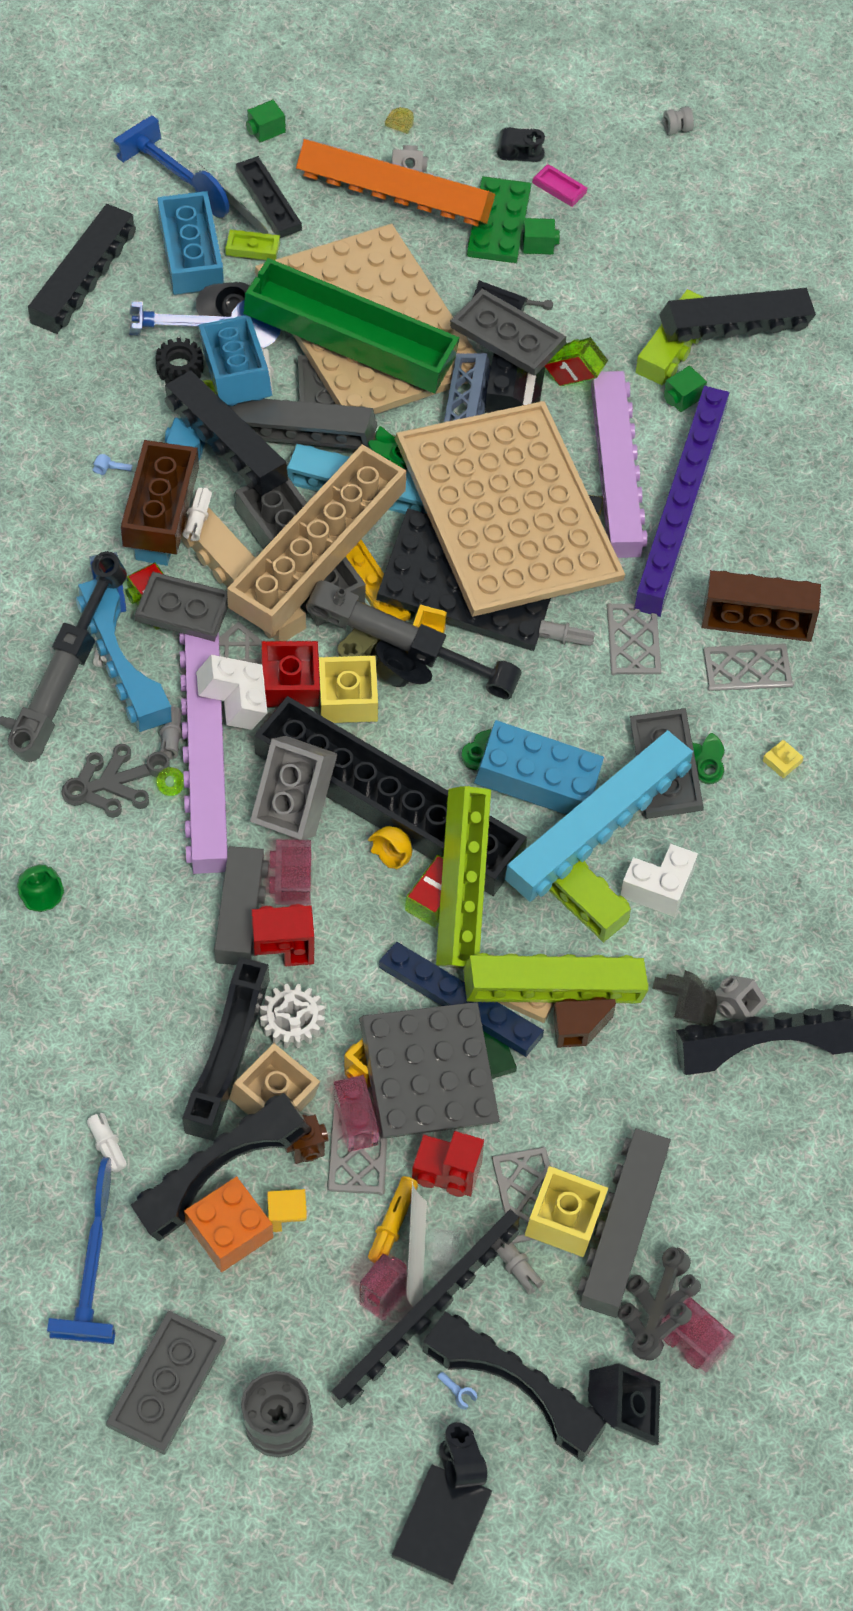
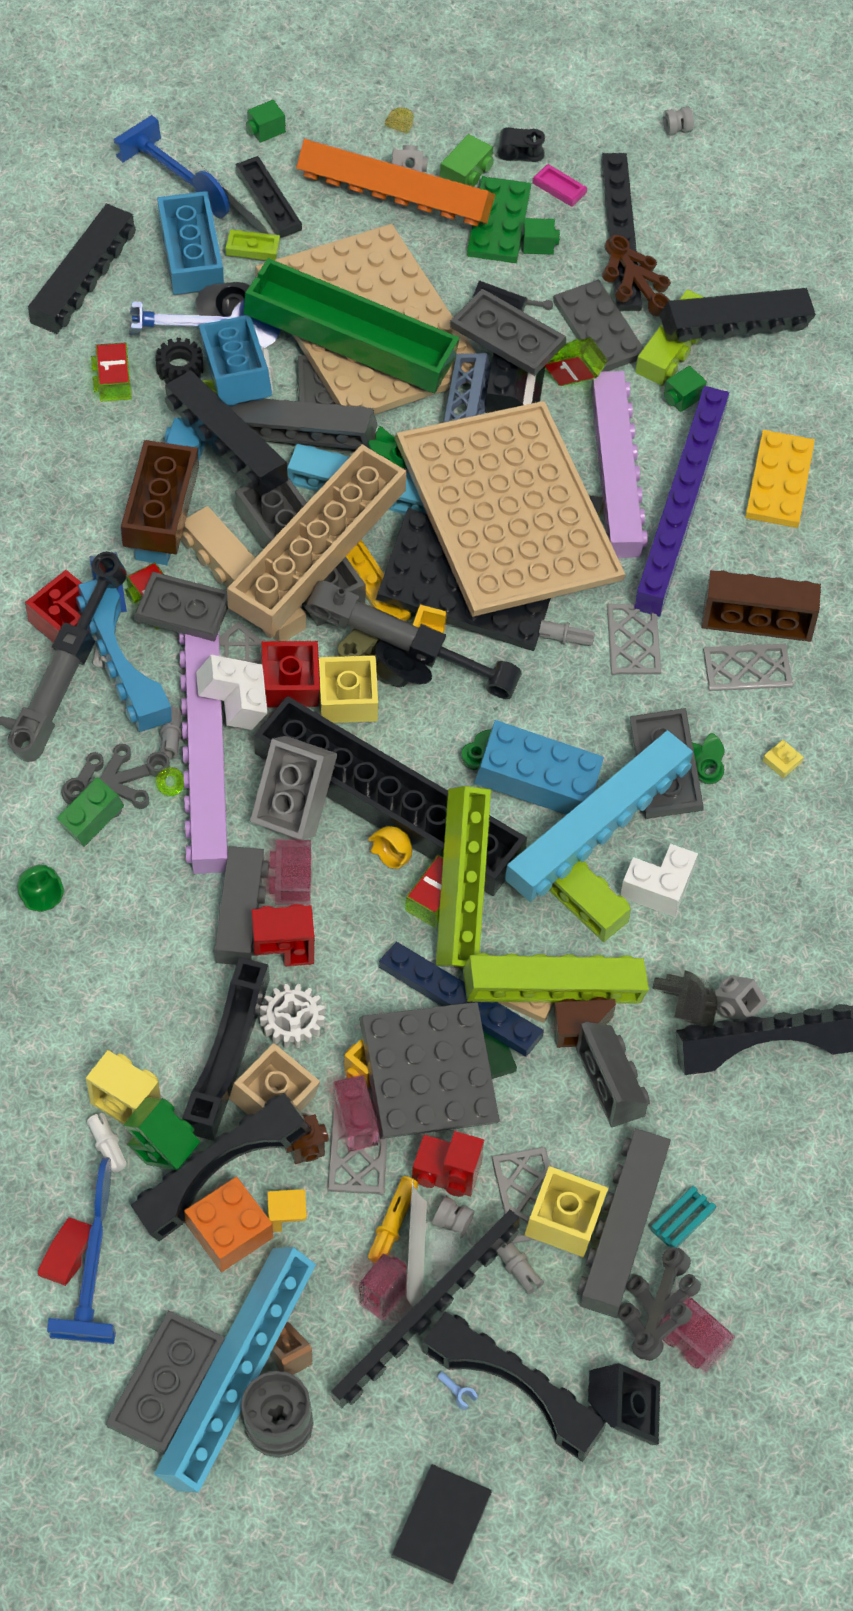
(54, 605): none -> red brick
(65, 1252): none -> red slope
(90, 811): none -> green brick
(104, 462): light blue hand -> none
(112, 371): none -> brick
(119, 1086): none -> light yellow brick
(160, 1135): none -> green brick
(197, 514): white axle -> none
(234, 1367): none -> medium azure brick
(291, 1351): none -> medium nougat slope
(453, 1216): none -> light grey wheel
(462, 1457): black piece -> none
(467, 161): none -> bright green brick
(595, 315): none -> dark grey plate
(611, 1073): none -> dark grey slope
(618, 249): none -> reddish brown plant
(620, 216): none -> black plate
(701, 1200): none -> teal tile
(780, 478): none -> yellow plate

